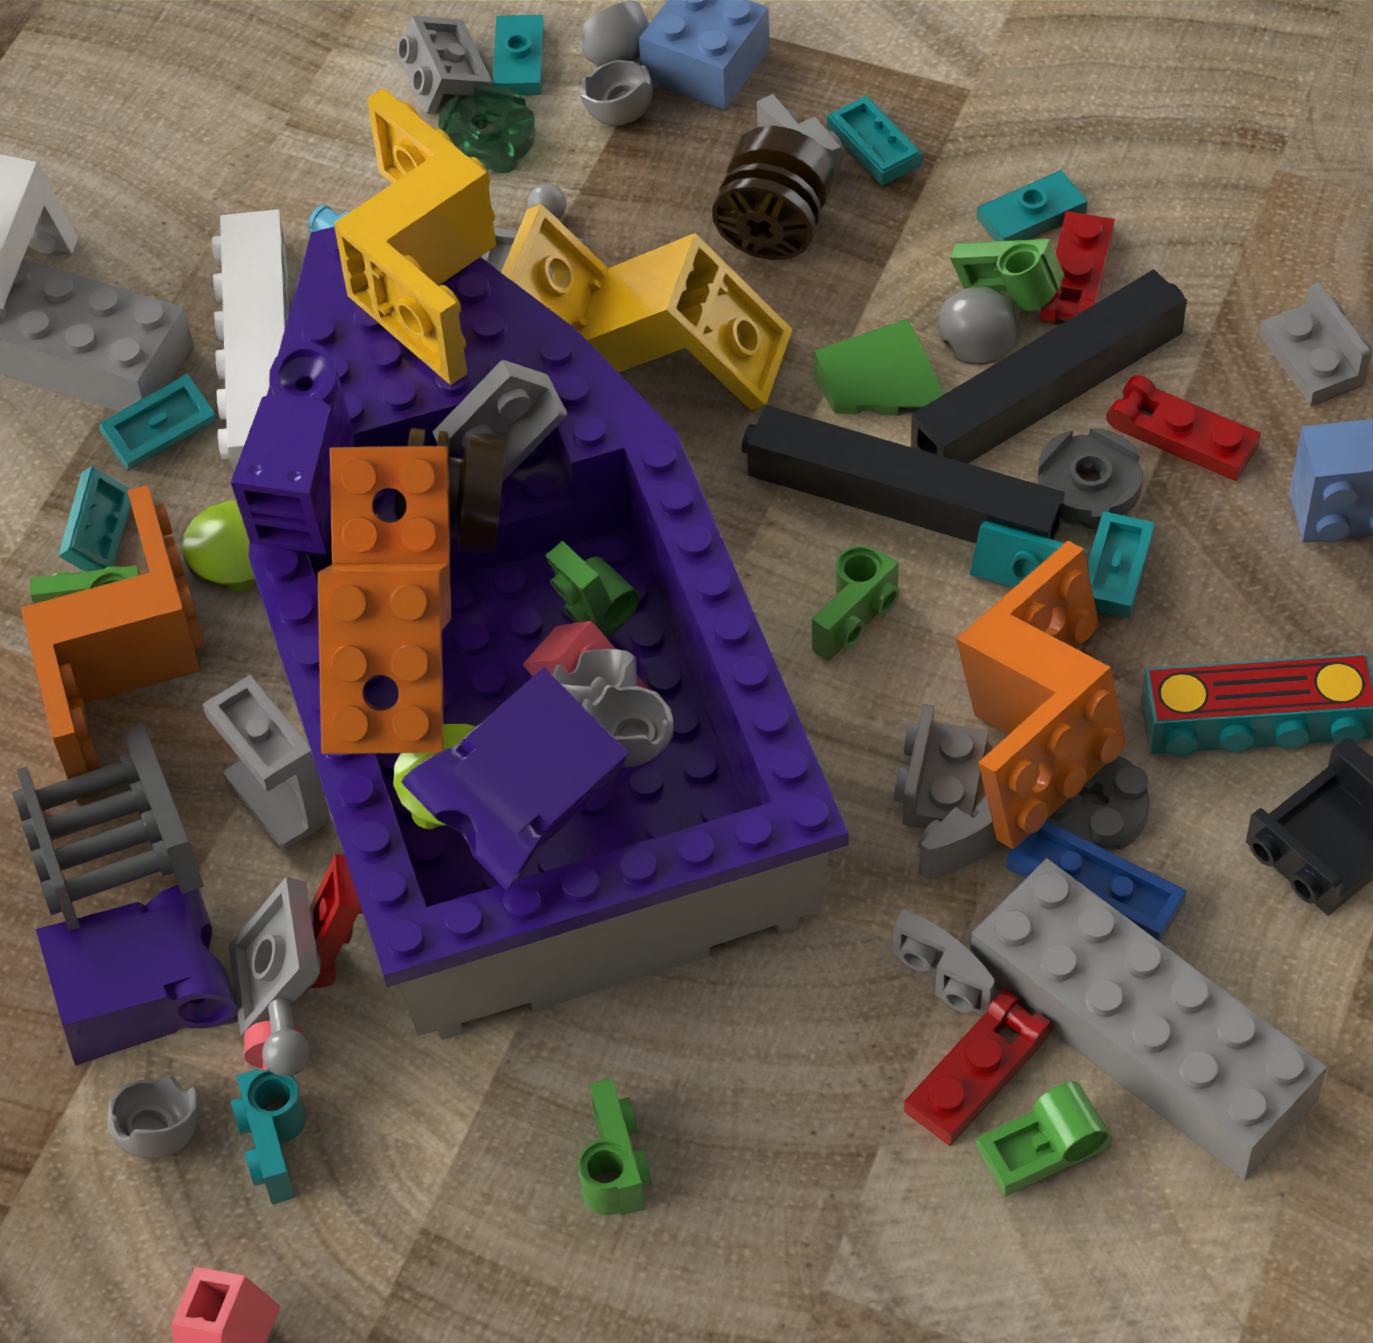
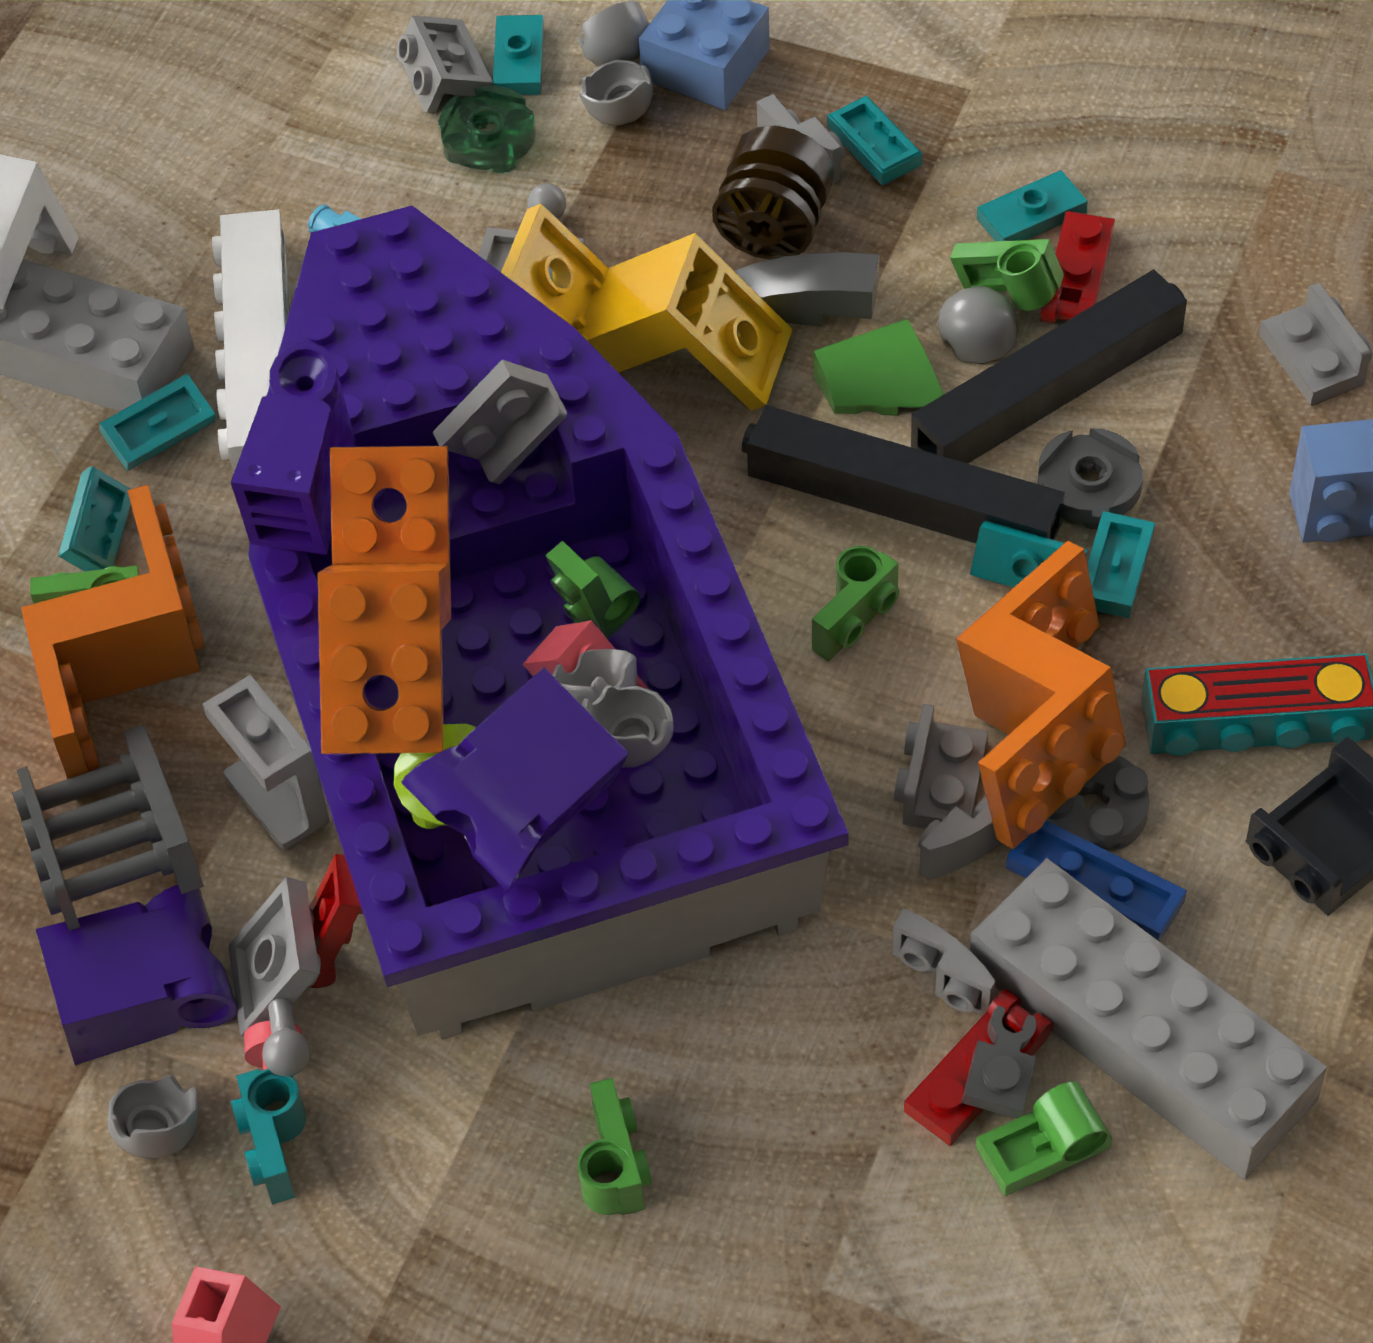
(218, 547): lime dish -> none
(417, 234): yellow bracket -> none
(473, 489): dark brown wheel -> none
(815, 285): none -> dark grey slope
(999, 1071): none -> dark grey plate
(1183, 428): red plate -> none

